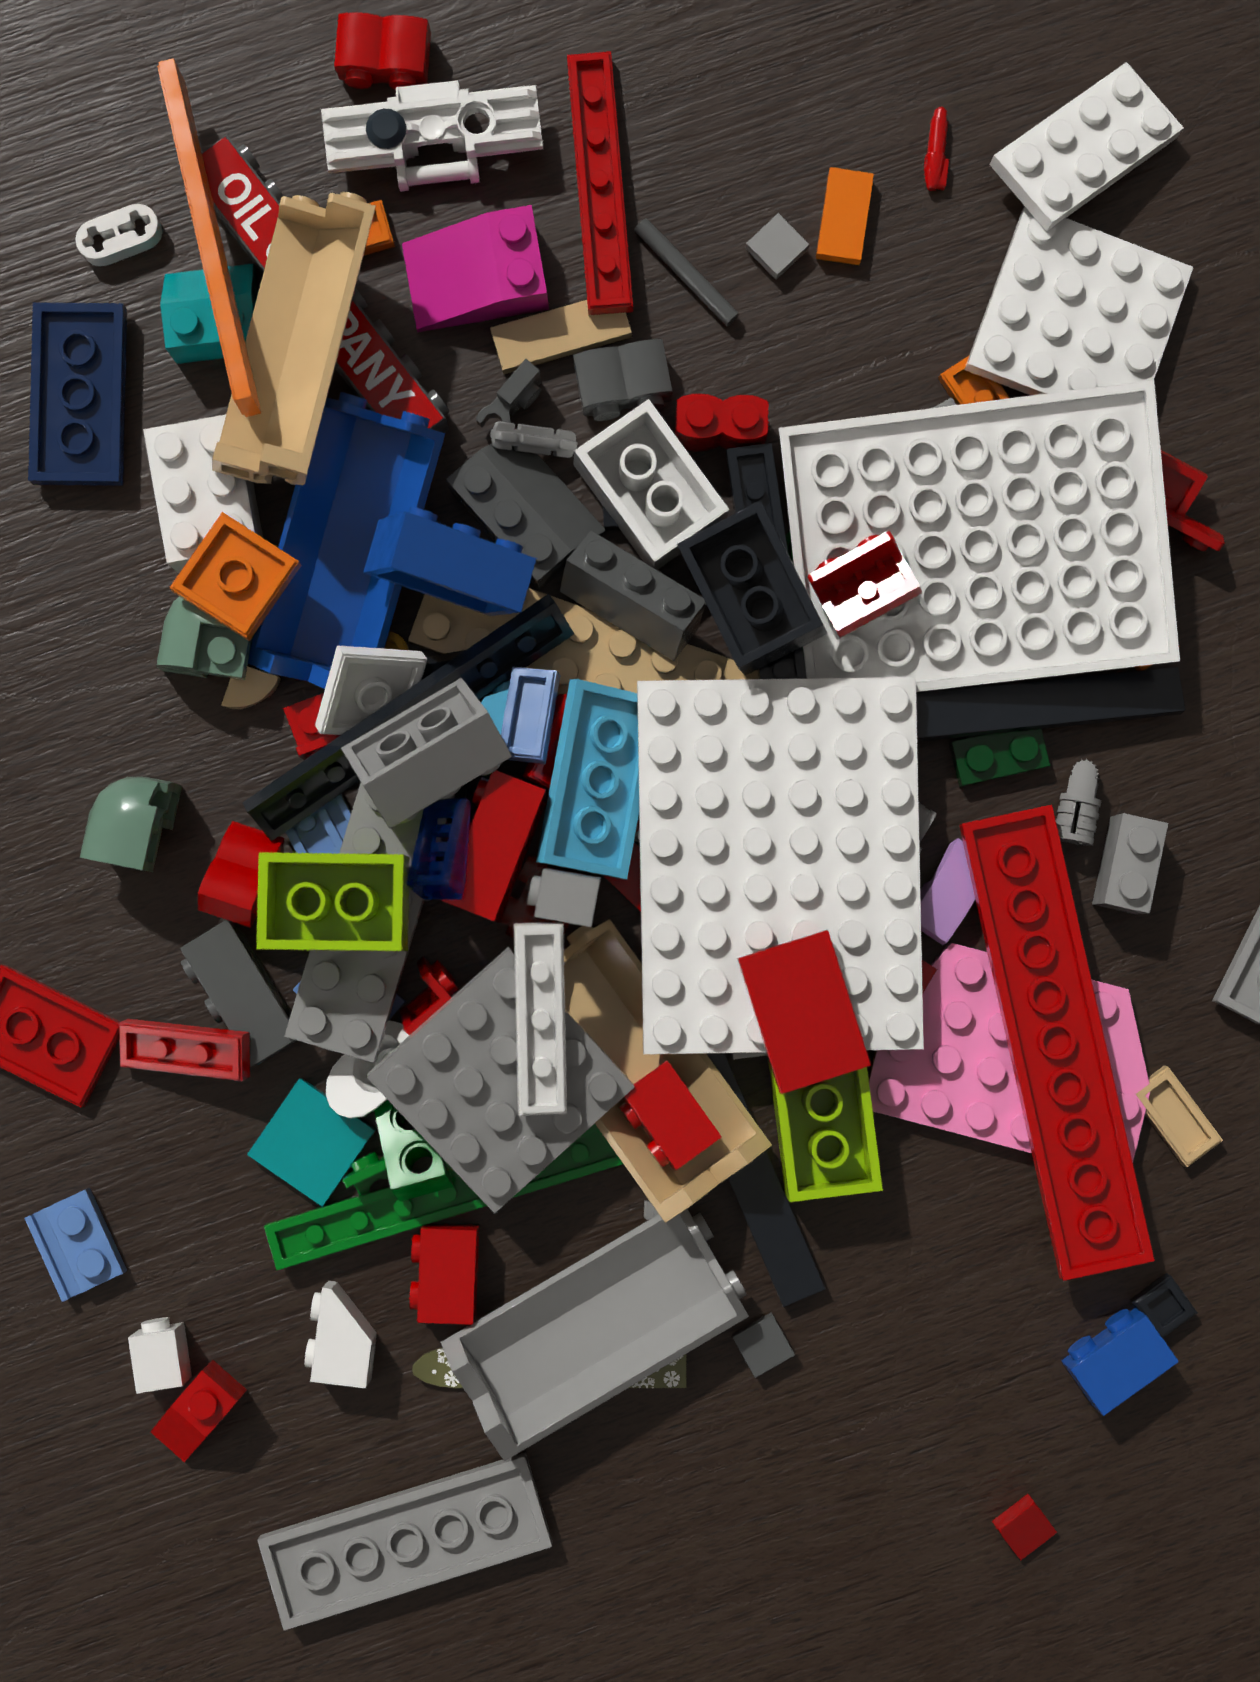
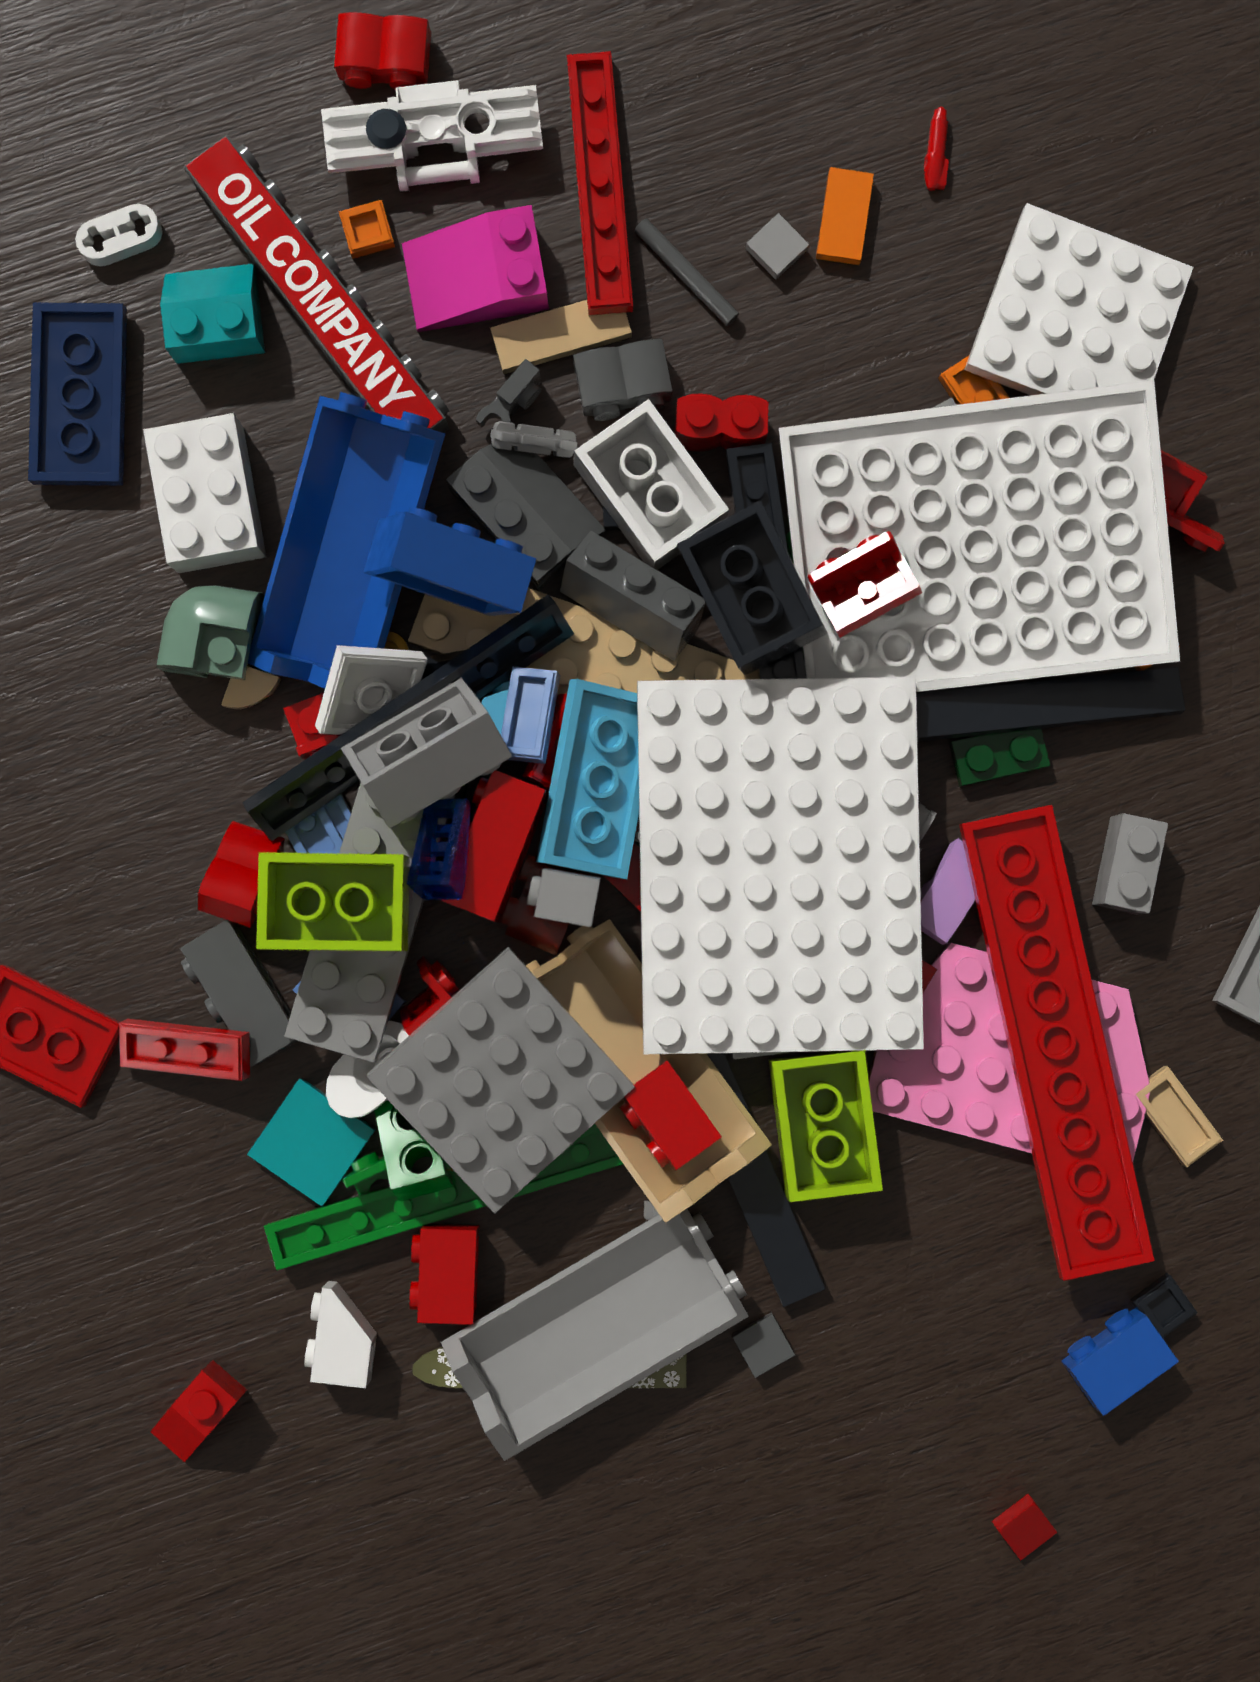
(75, 1244): medium blue plate -> none
(129, 821): sand green brick -> none
(159, 1355): white brick -> none
(208, 239): orange tile -> none
(235, 576): orange tile -> none
(296, 336): tan panel -> none
(404, 1541): light grey plate -> none
(540, 1018): white tile -> none
(803, 1011): red tile -> none
(1080, 792): light grey hinge -> none
(1086, 146): white plate -> none

